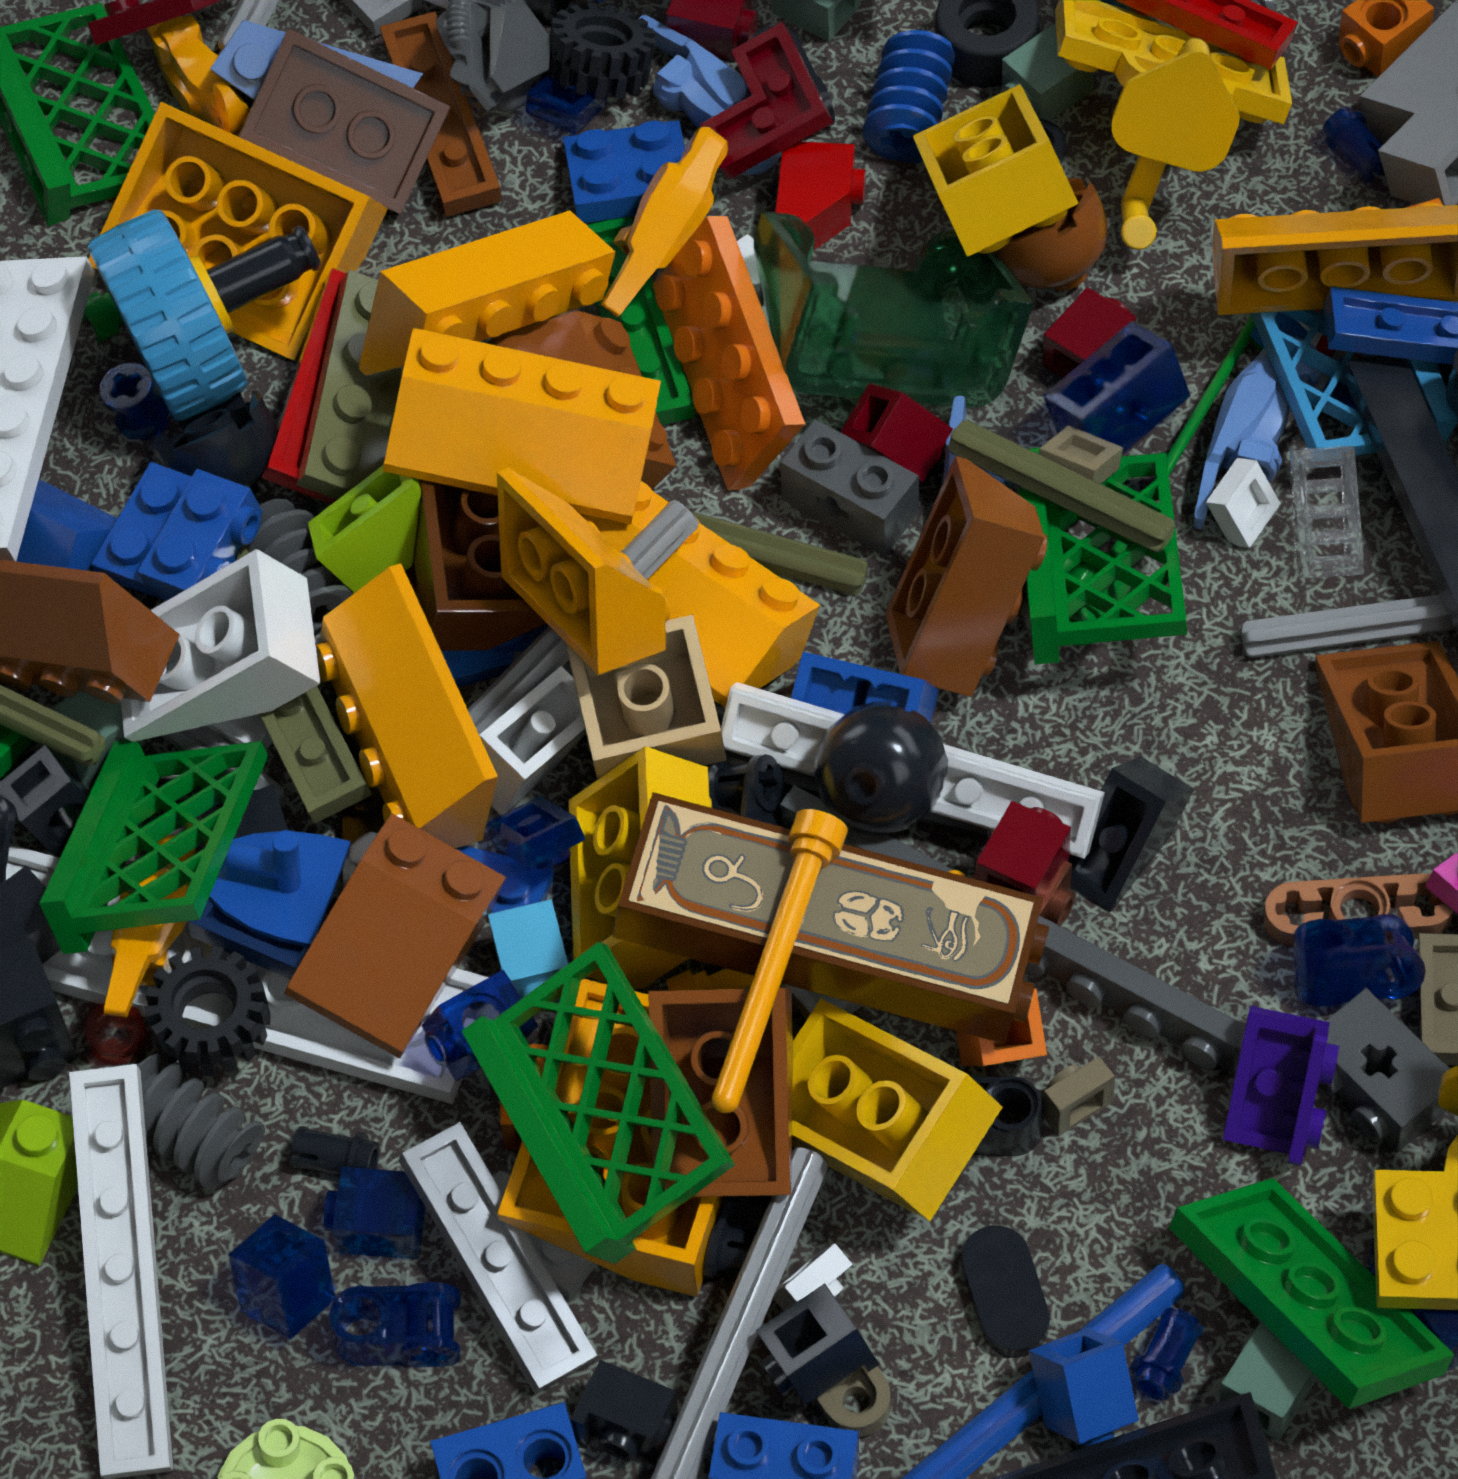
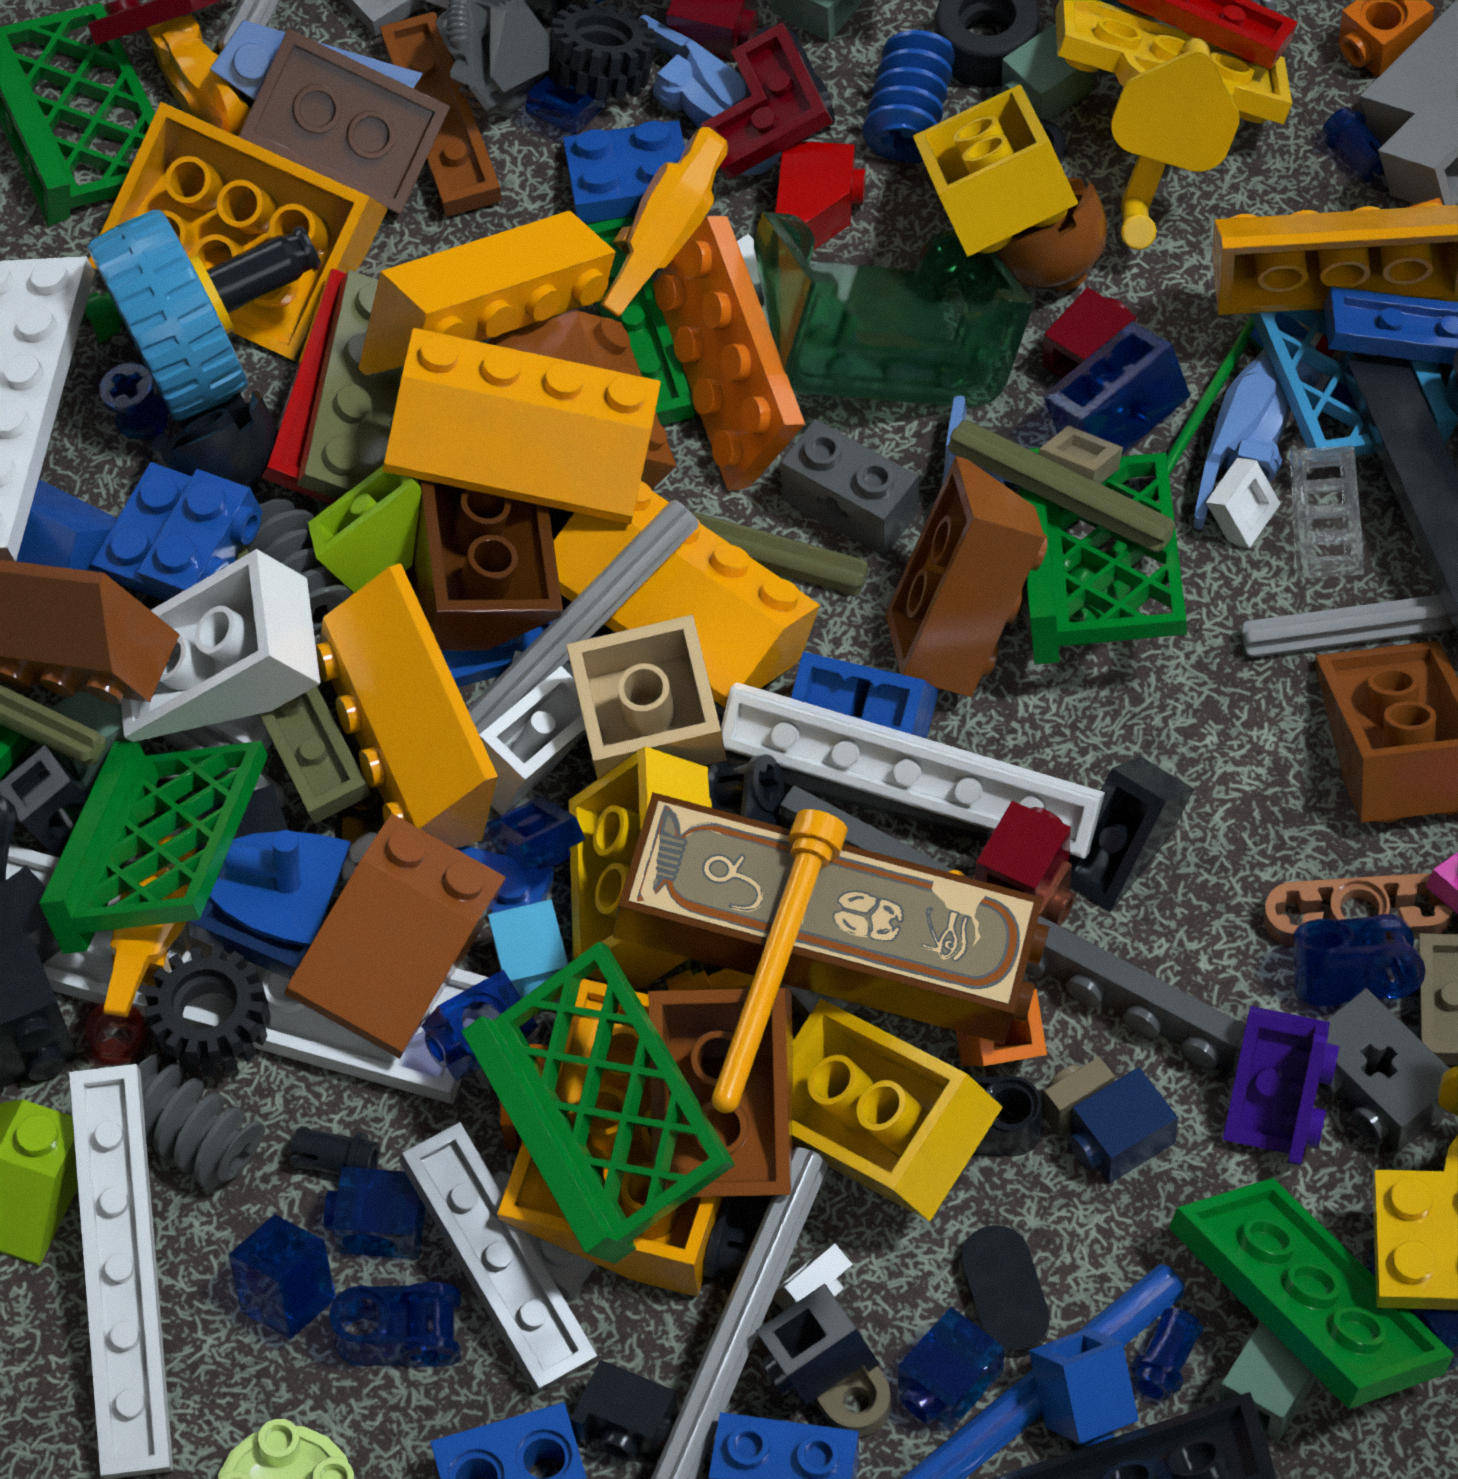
(577, 578): light orange slope -> none
(880, 768): black cylinder -> none
(898, 429): dark red brick -> none
(949, 1370): none -> clear blue brick
(1122, 1126): none -> dark blue brick

